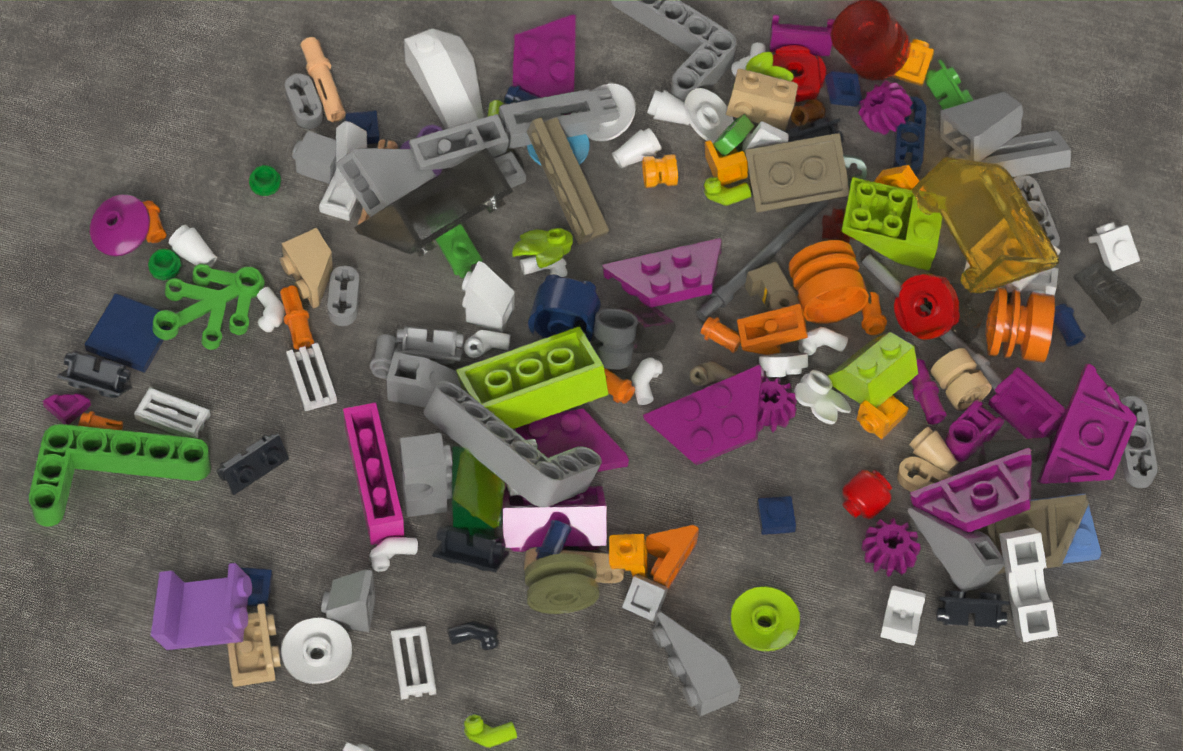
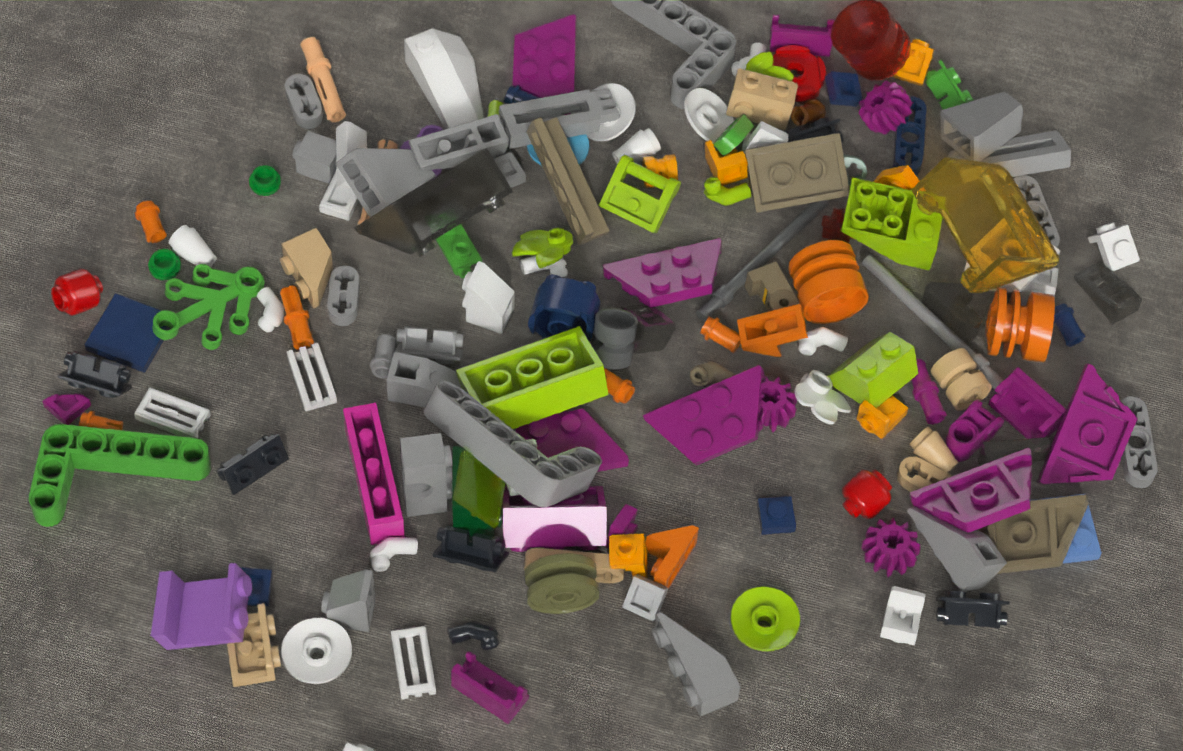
(76, 292): none -> red head
(127, 232): magenta dish -> none
(366, 121): dark blue plate -> none
(484, 341): white arm -> none
(486, 735): lime arm -> none
(488, 688): none -> magenta hinge
(554, 539): dark blue pin -> none
(624, 523): none -> magenta plate
(634, 203): none -> lime plate
(647, 369): white arm -> none
(667, 108): white cone -> none
(783, 363): white plate -> none
(873, 320): orange pin -> none
(944, 311): red plate -> none
(1027, 591): white arch -> none

